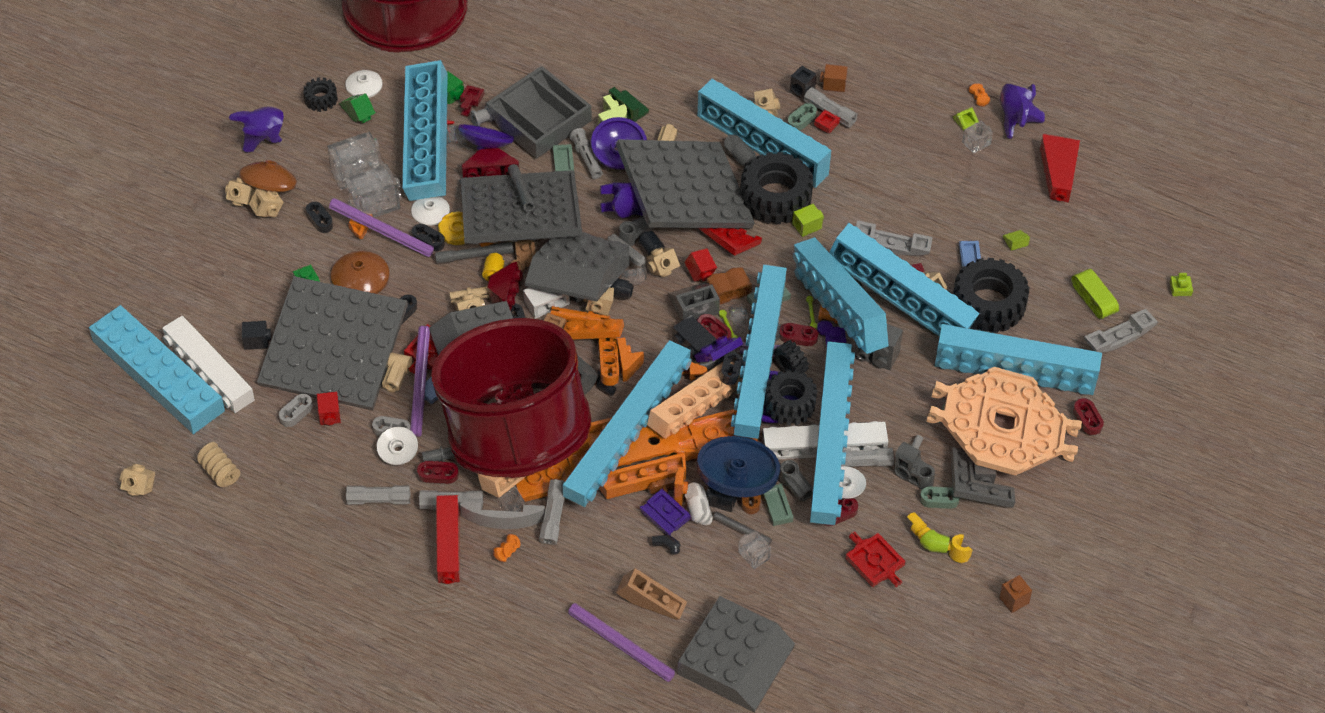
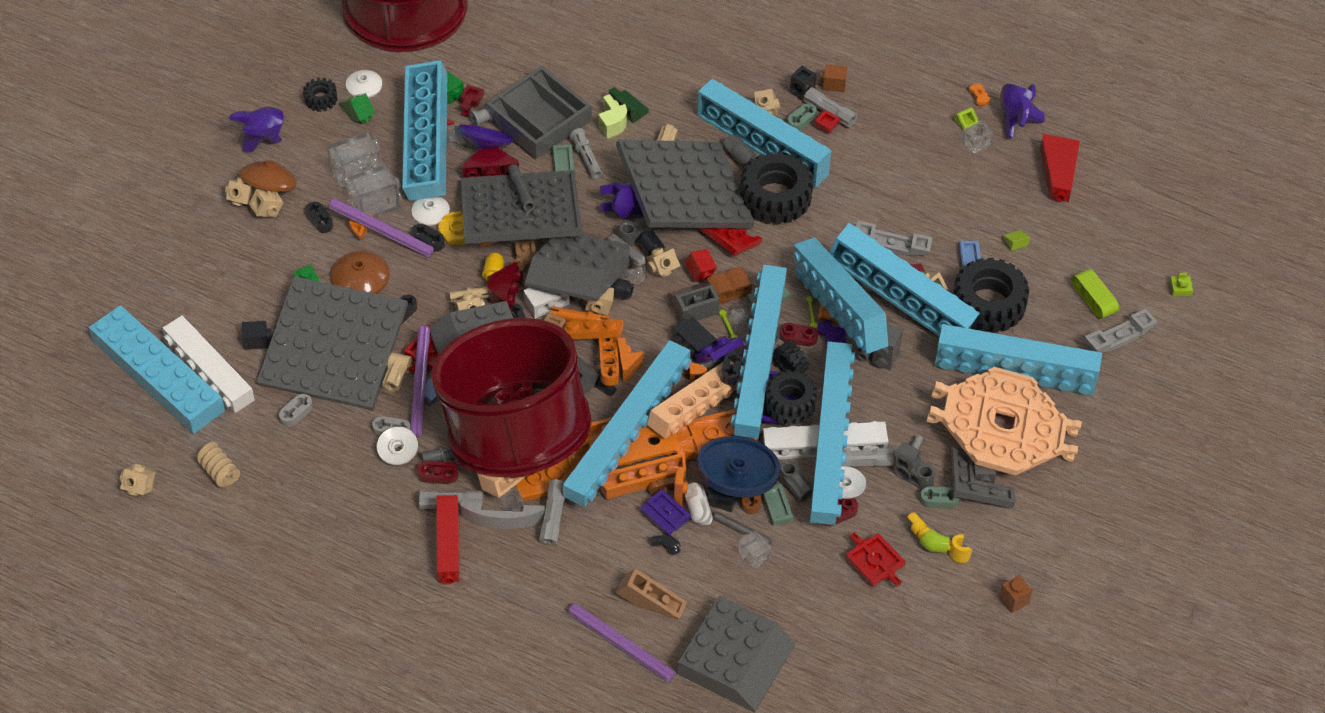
(328, 408): red brick -> none
(396, 494): light grey axle -> none
(451, 256): dark grey piece -> none
(507, 548): orange piece -> none
(606, 136): dark purple dish -> none
(715, 327): dark red plate -> none
(808, 220): lime brick -> none
(1088, 418): dark red plate -> none

